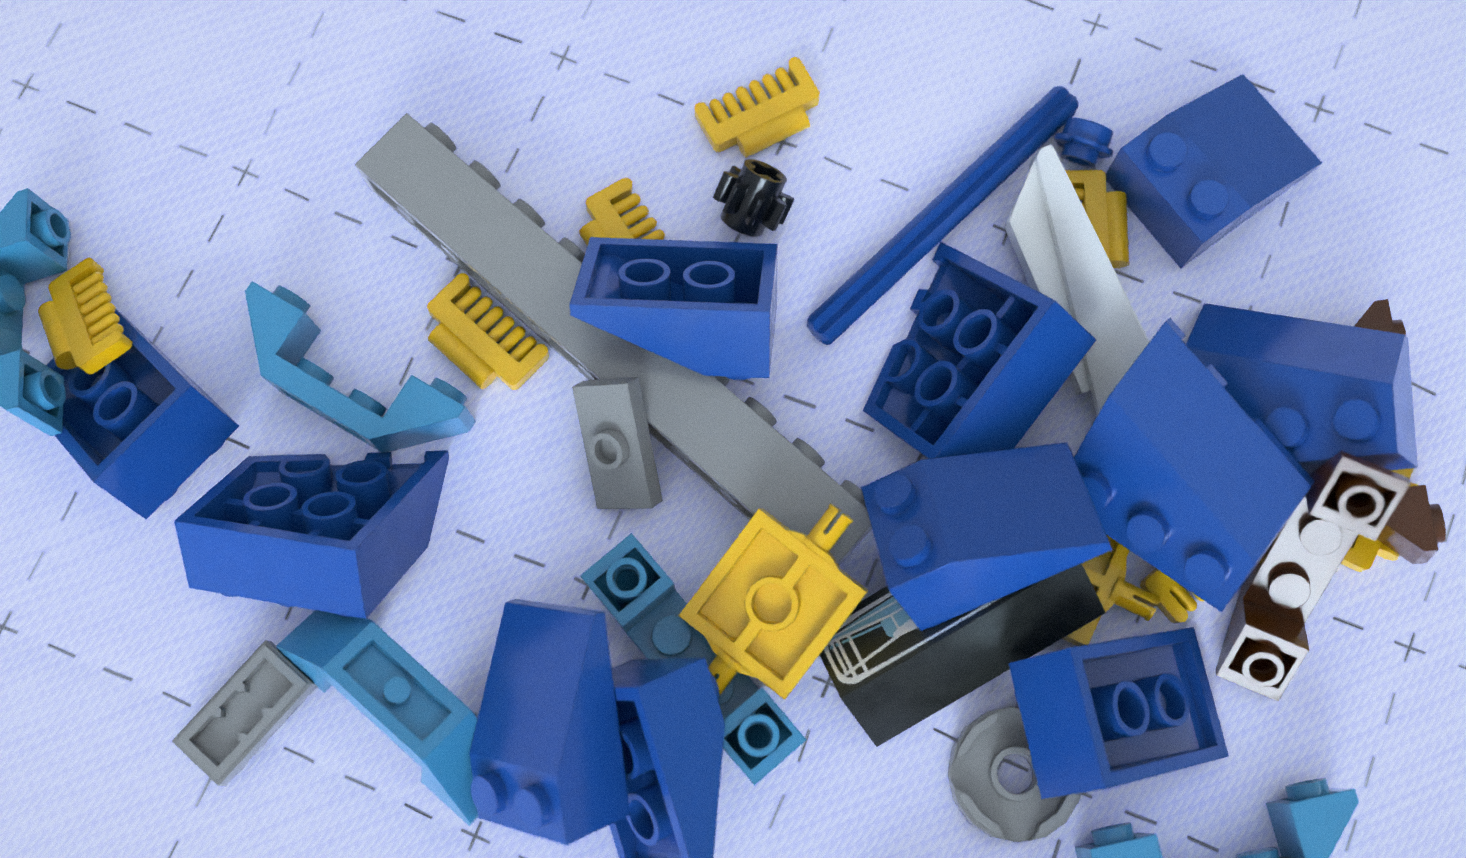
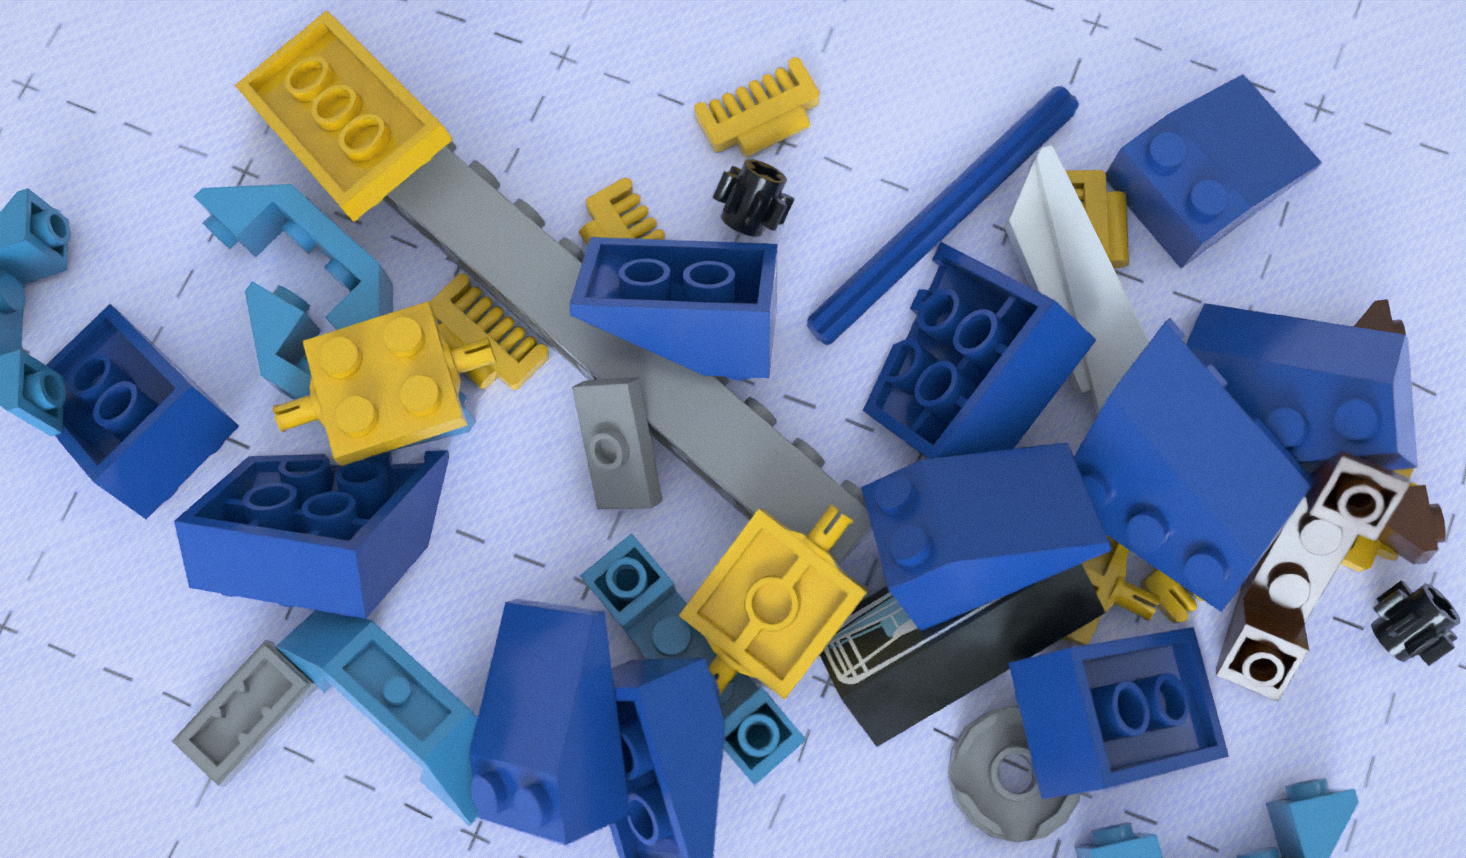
(82, 320): yellow piece -> none
(263, 212): none -> dark azure slope
(343, 115): none -> yellow plate
(384, 383): none -> yellow plate
(1084, 142): blue plate -> none
(1415, 623): none -> black gear

